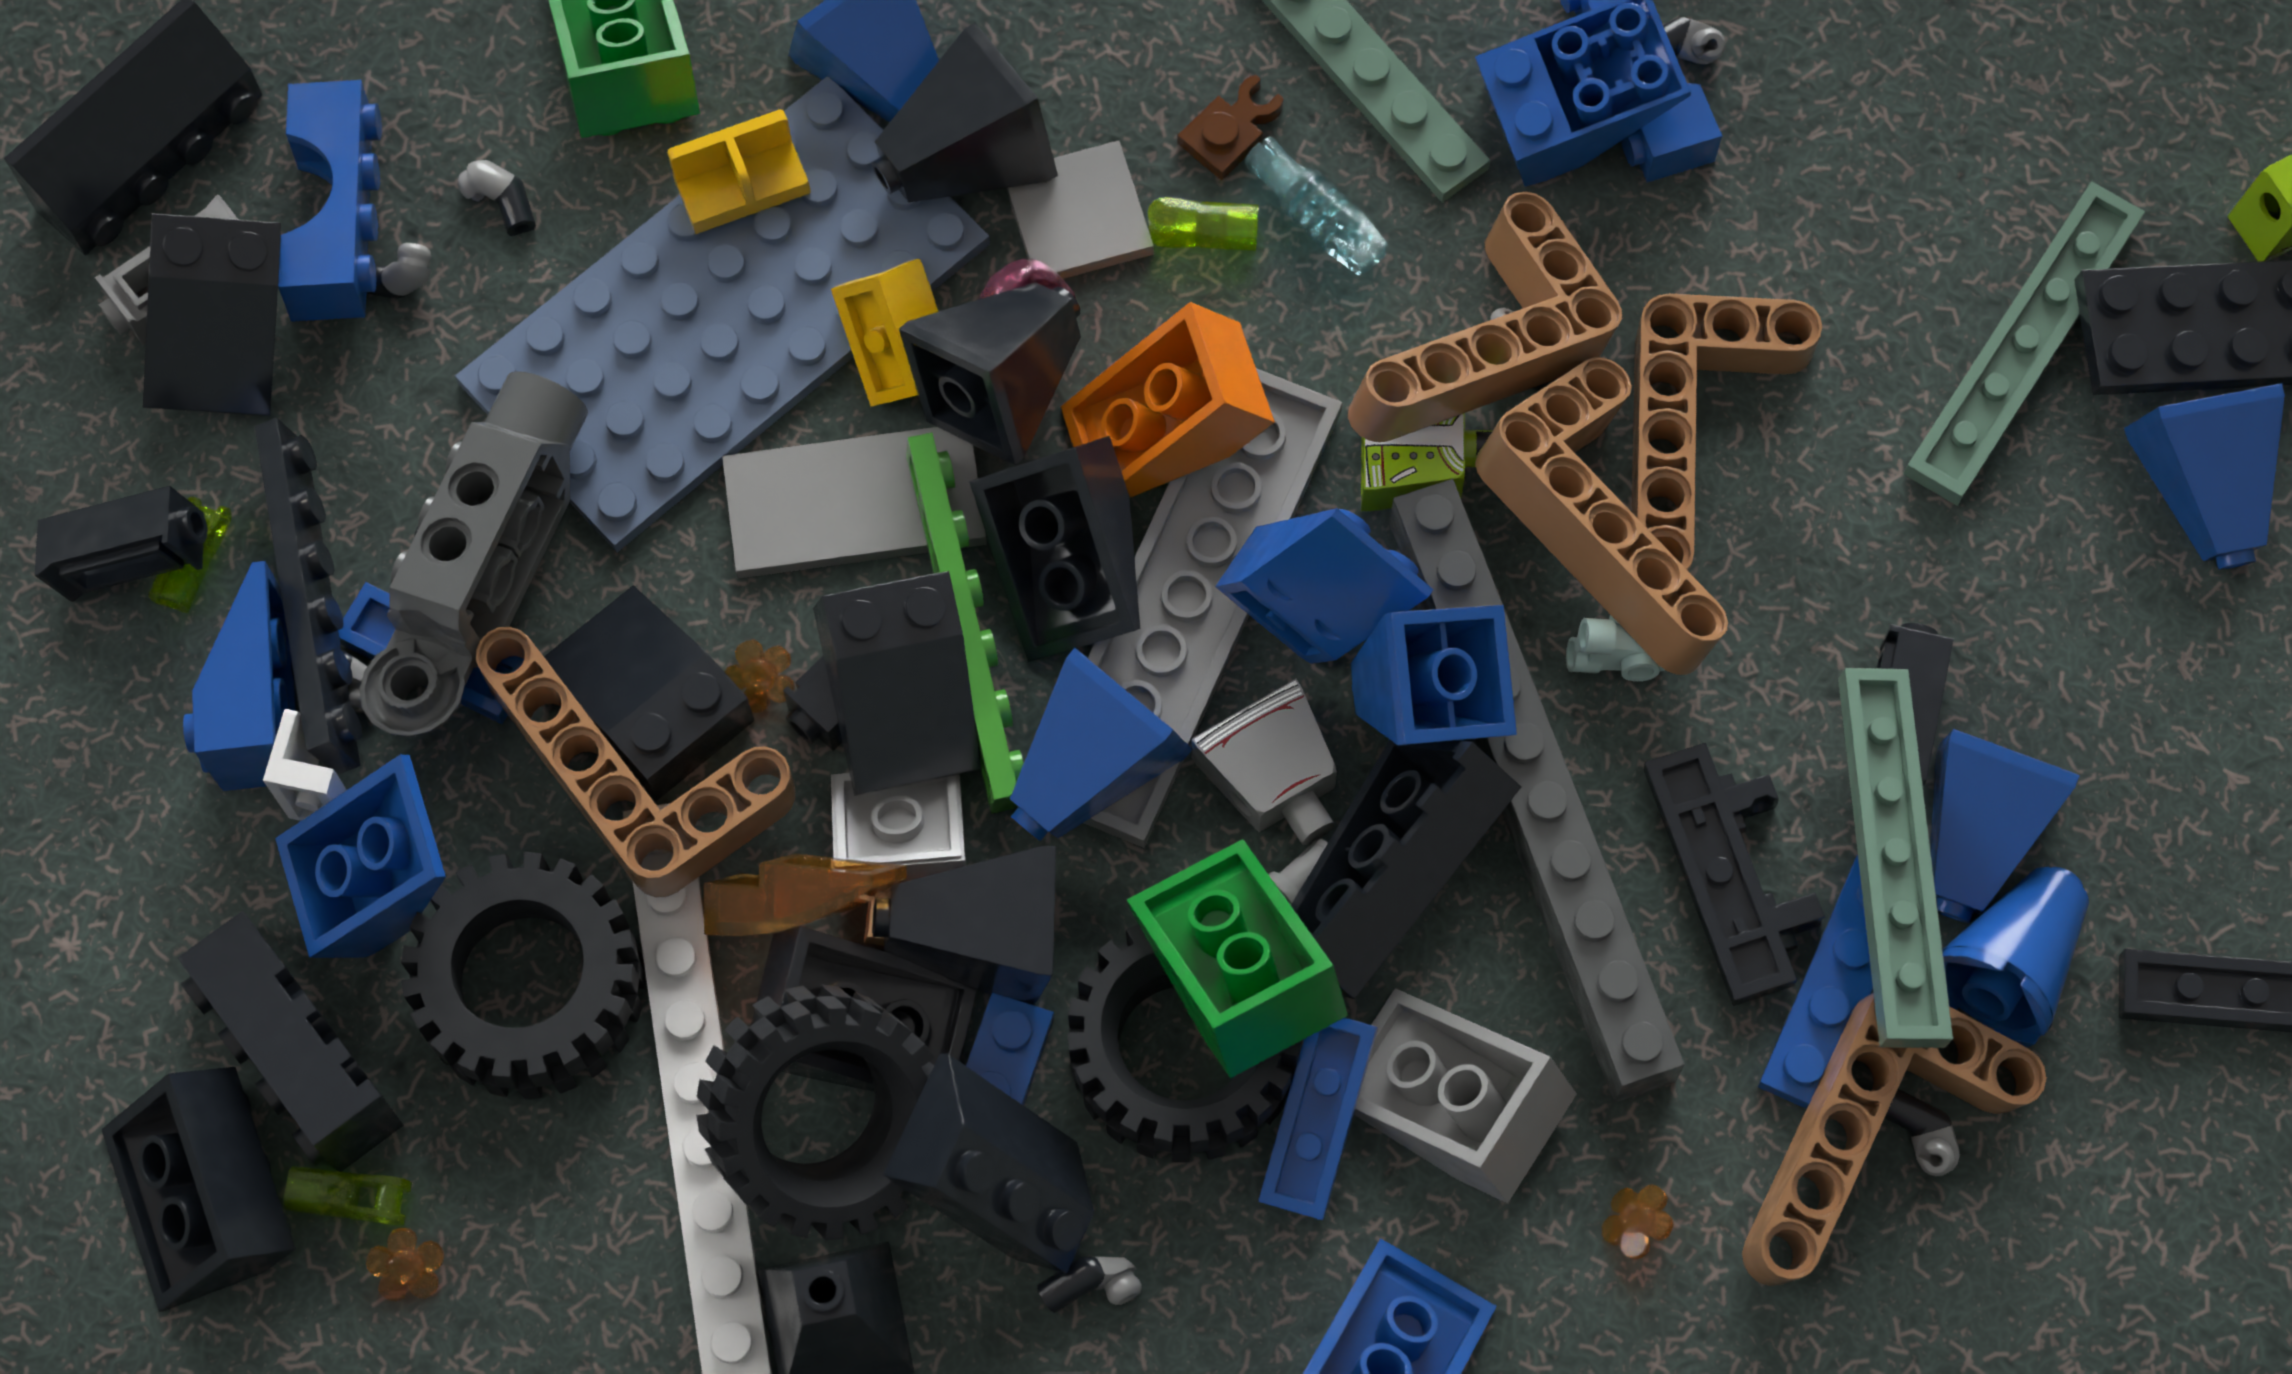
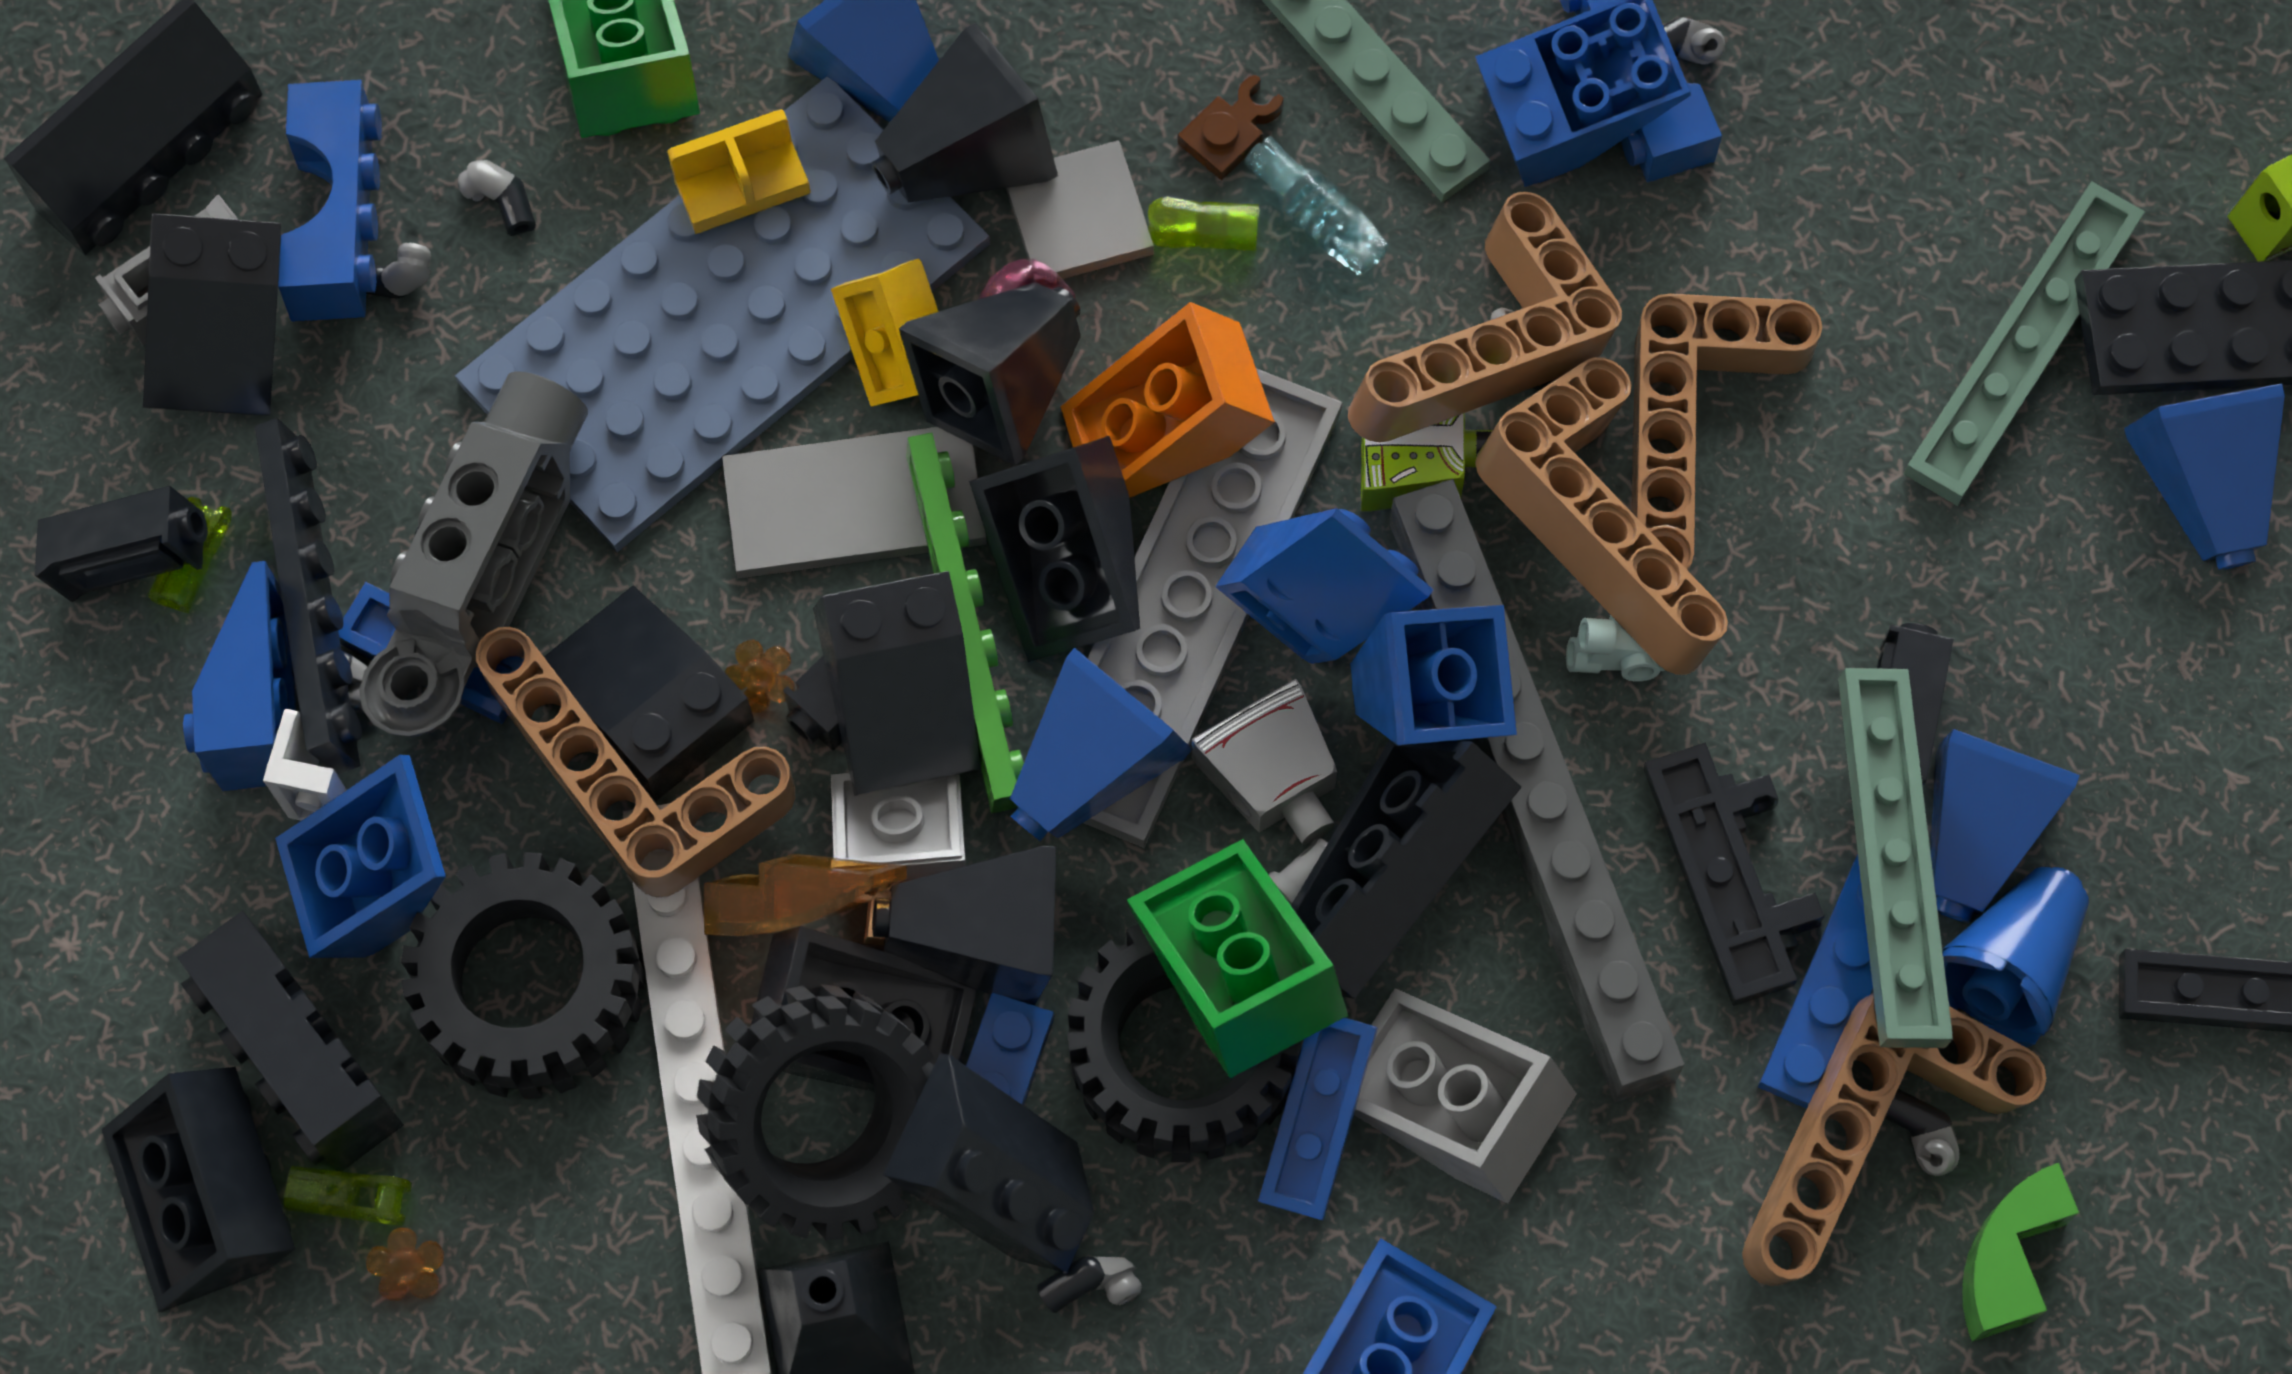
(1637, 1219): clear orange plant -> none
(1997, 1277): none -> bright green brick

